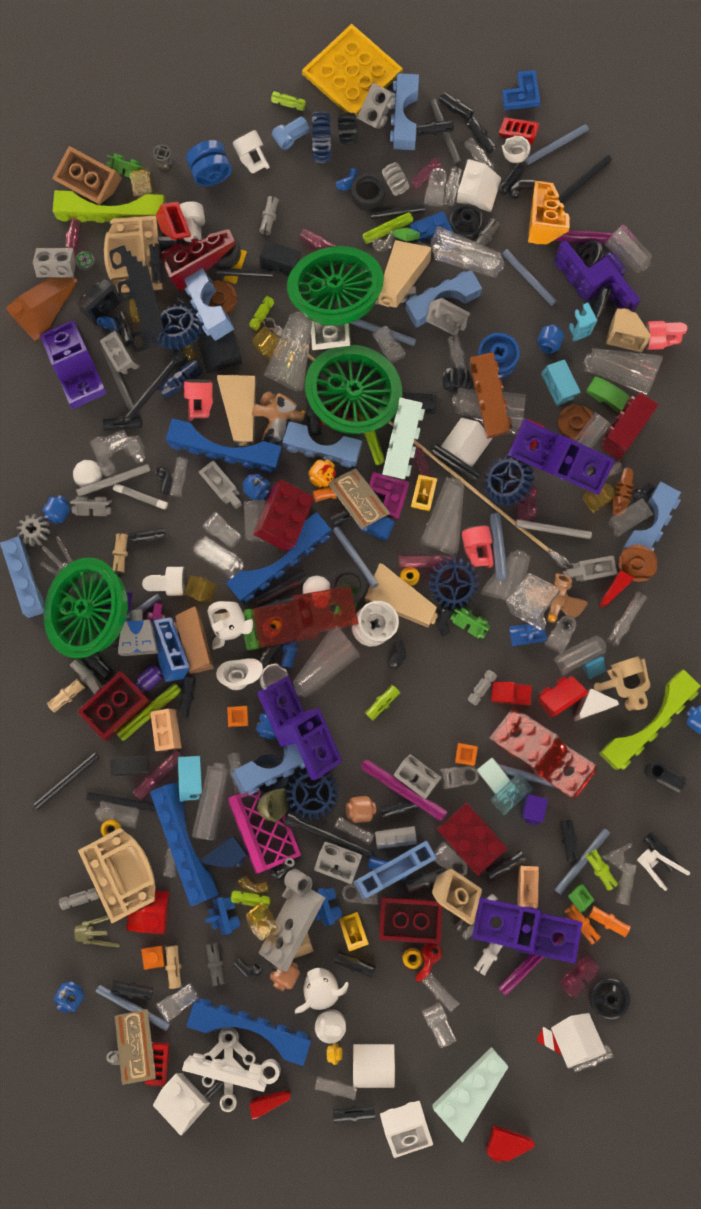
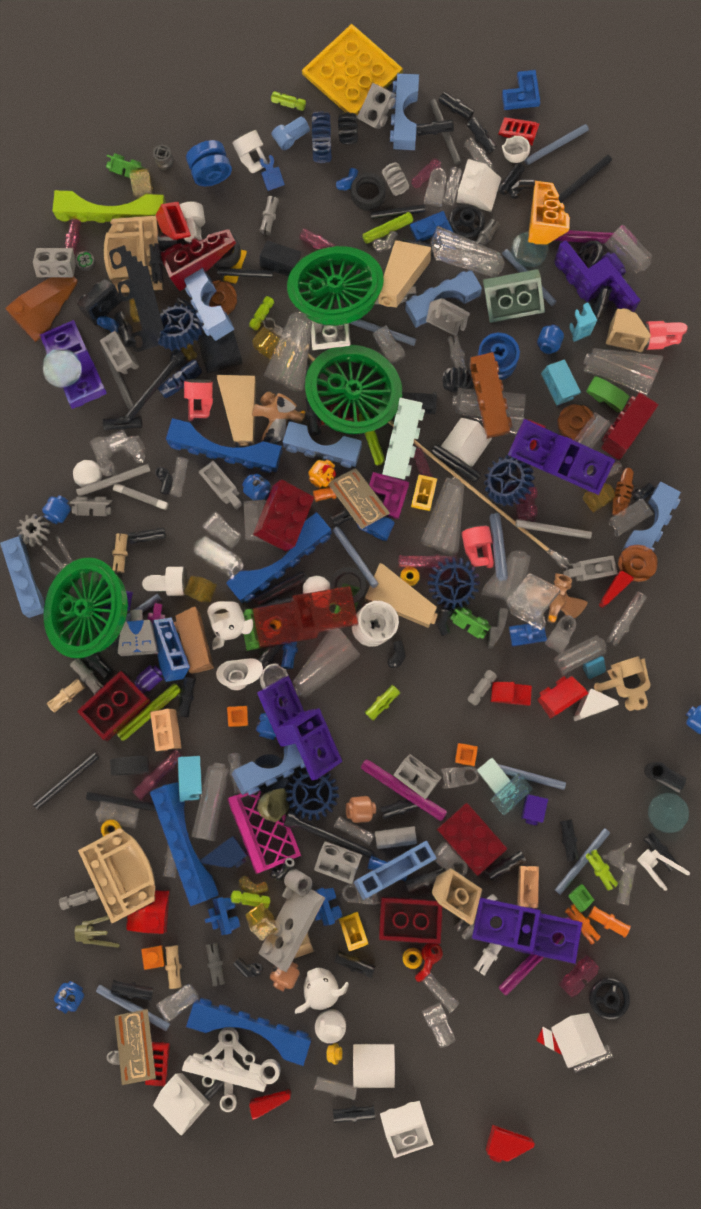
(62, 368): none -> clear light blue tile
(86, 176): medium nougat slope -> none
(272, 176): none -> blue plate
(406, 234): bright green tile -> none
(469, 1094): light aqua wedge -> none
(495, 632): none -> flat silver slope
(514, 295): none -> sand green slope
(528, 253): none -> clear light blue tile
(543, 753): clear red bracket -> none
(668, 812): none -> clear light blue tile
(677, 692): lime arch -> none

